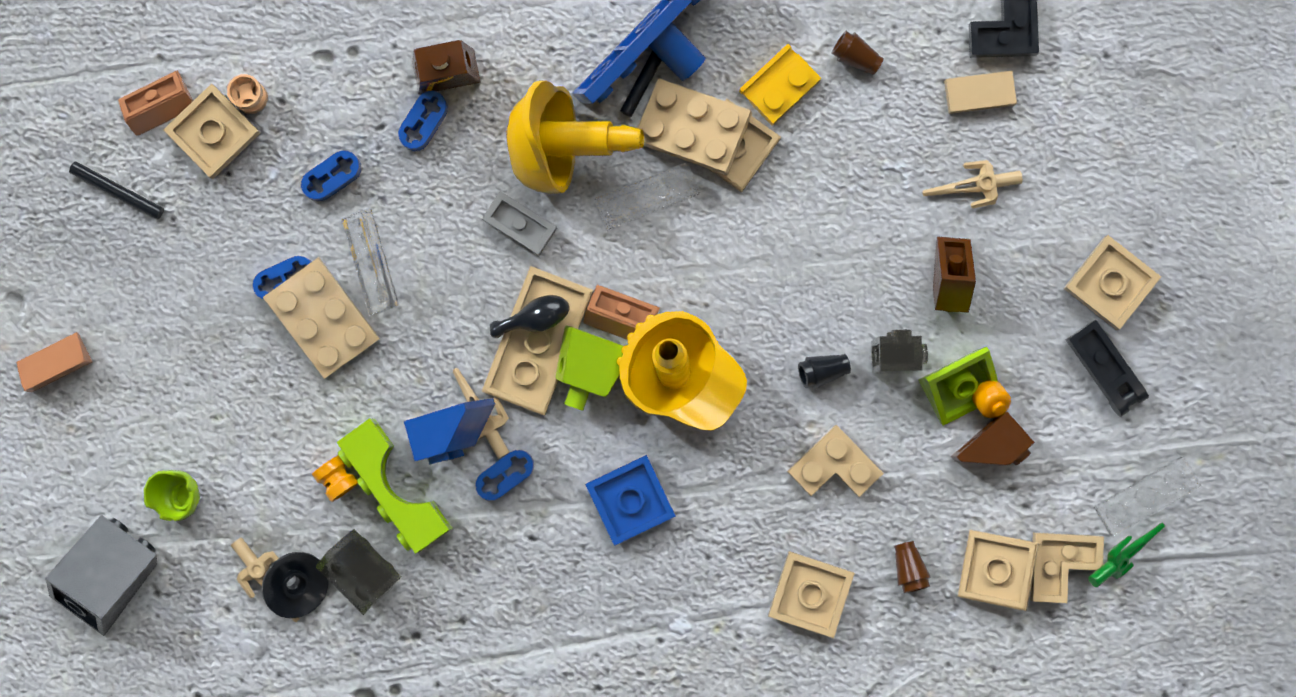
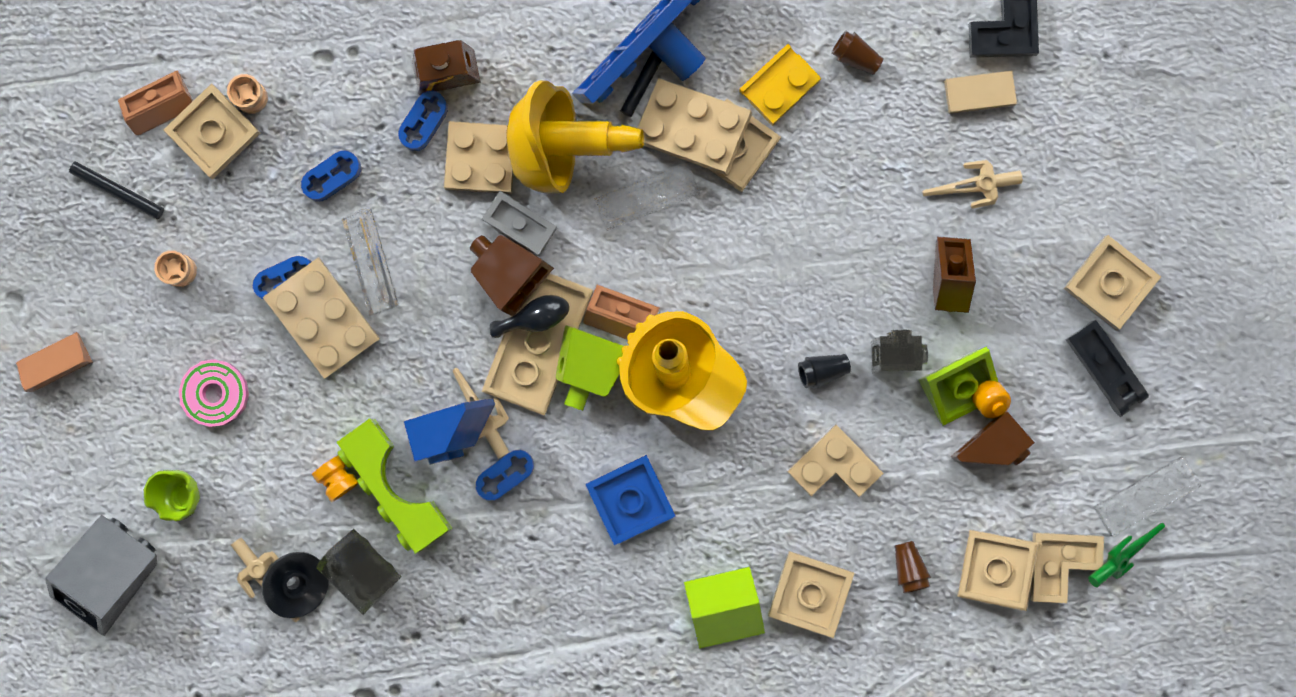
(170, 264): none -> light nougat wheel
(194, 387): none -> bright pink tile
(477, 158): none -> tan plate
(507, 272): none -> reddish brown torso
(724, 607): none -> lime slope

